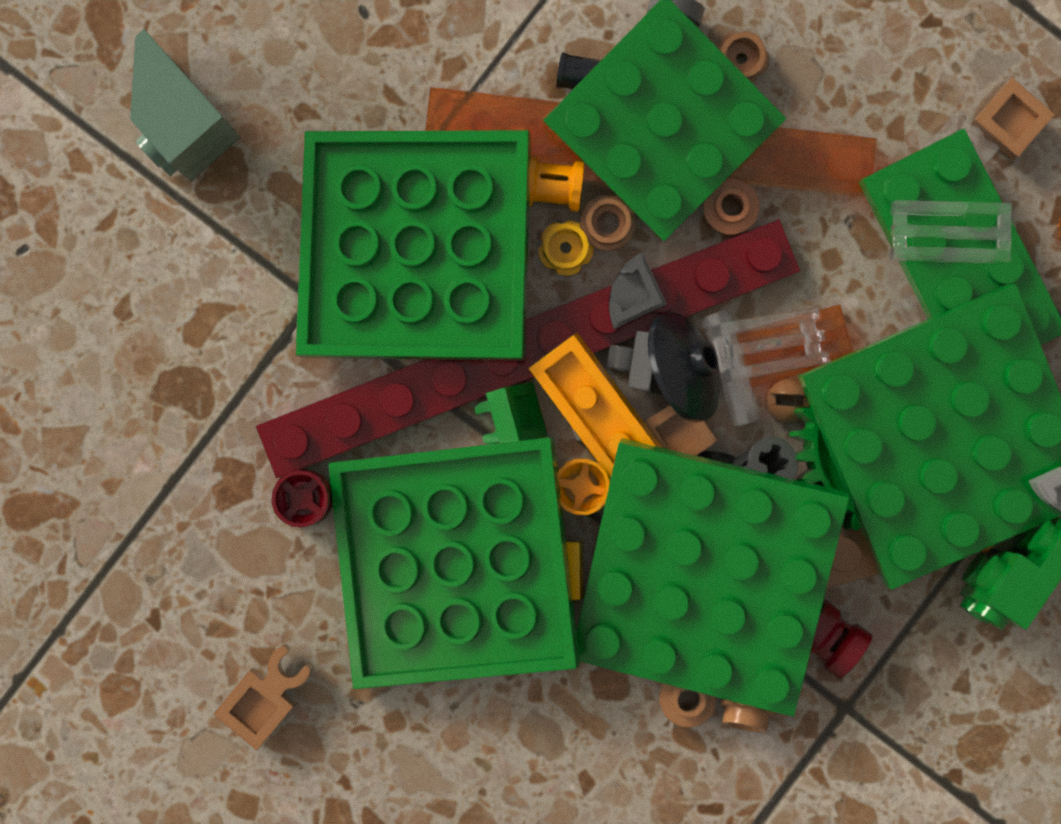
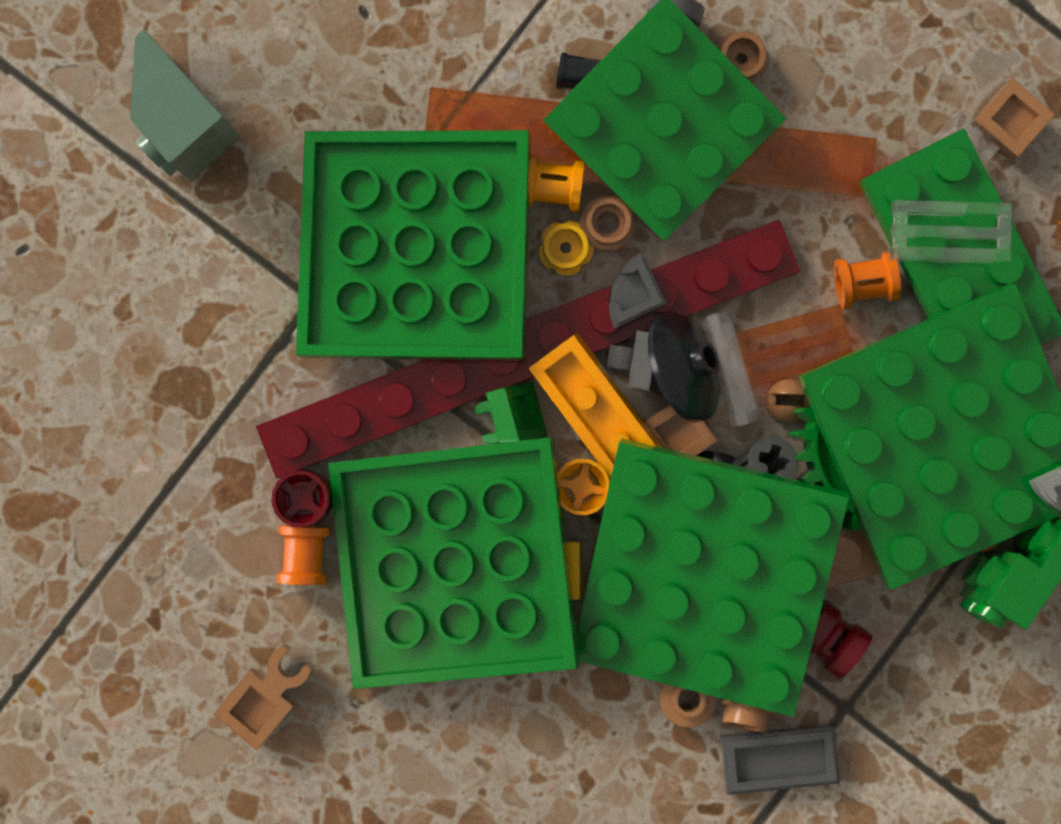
(303, 555): none -> orange bush
(728, 224): nougat plate -> none
(779, 759): none -> dark grey tile
(809, 337): clear tile -> none
(850, 290): none -> orange bush

